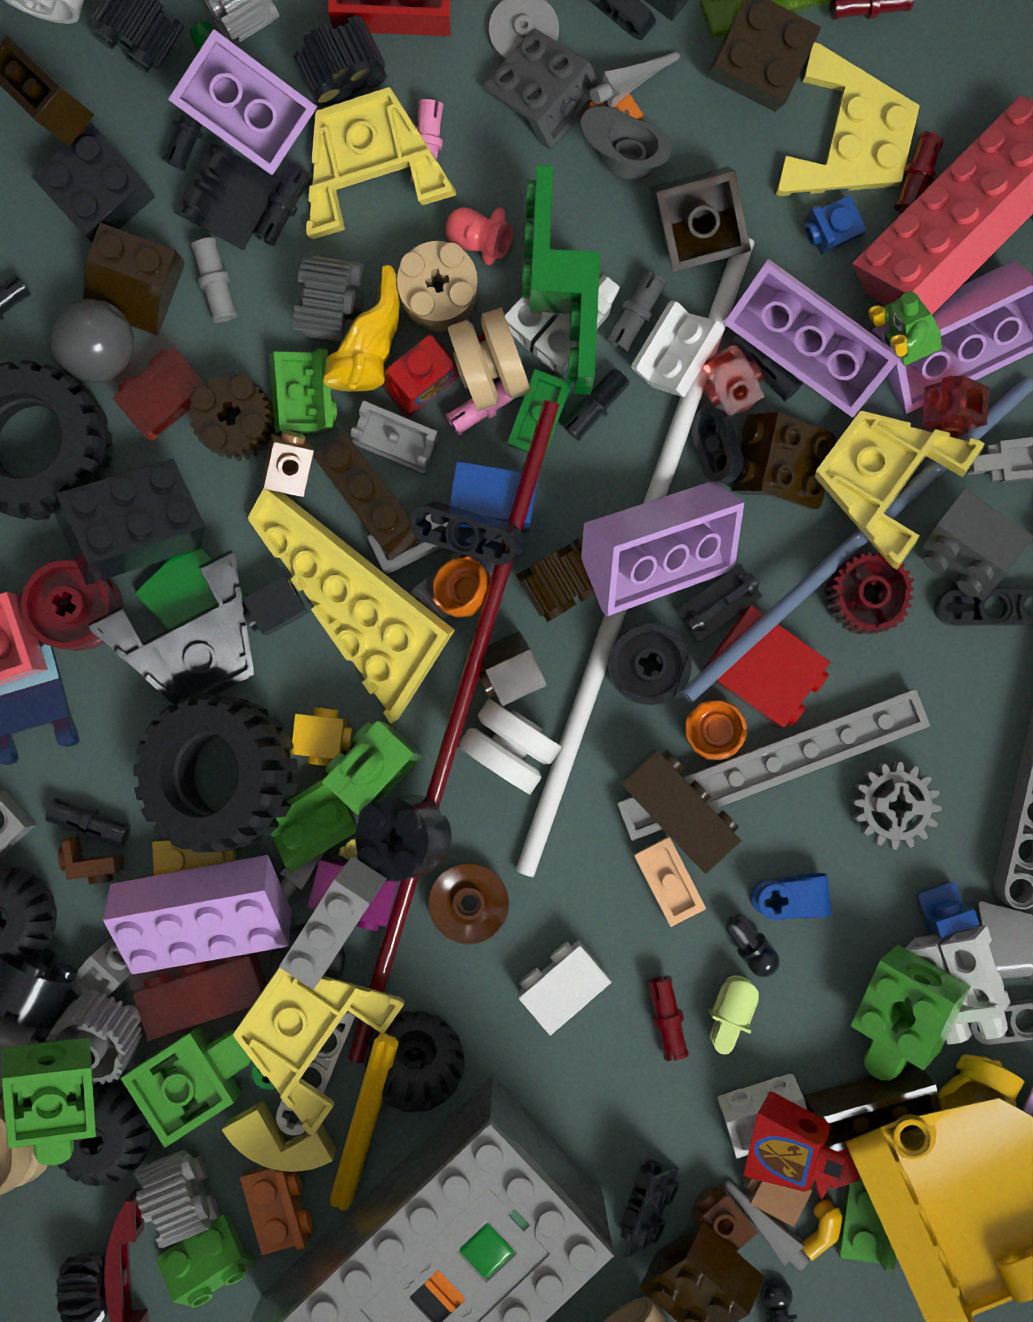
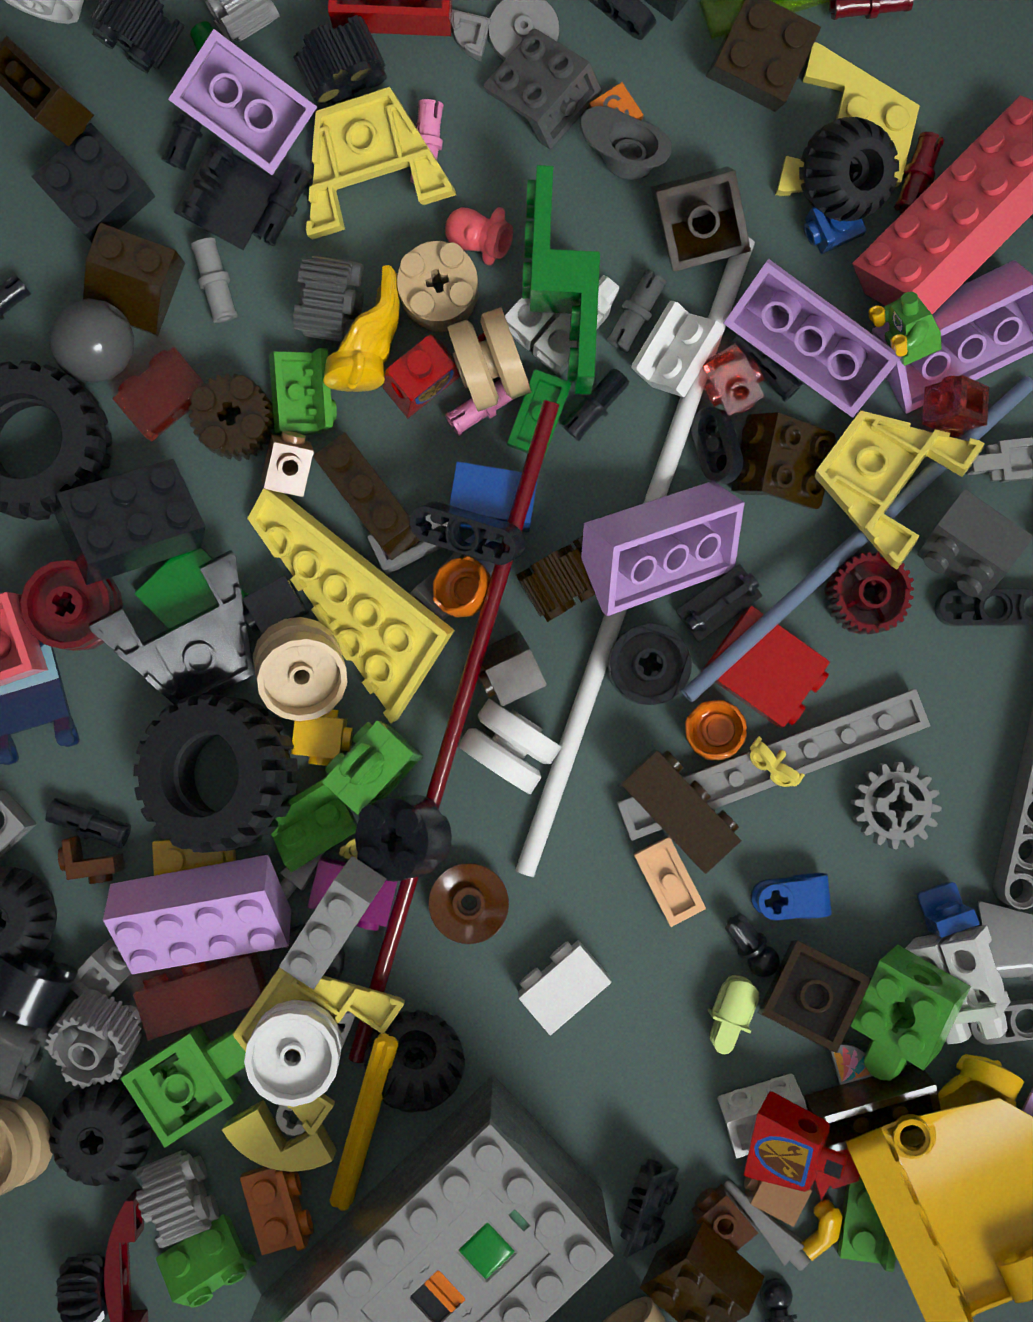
(44, 1098): bright green brick -> none
(282, 1074): none -> white wheel
(299, 669): none -> tan wheel
(394, 437): light grey hinge -> none
(470, 33): none -> light grey tile
(622, 81): light grey piece -> none
(667, 1018): dark red pin -> none
(764, 759): none -> light yellow piece
(814, 995): none -> dark brown brick
(849, 168): none -> black wheel
(849, 1064): none -> tile

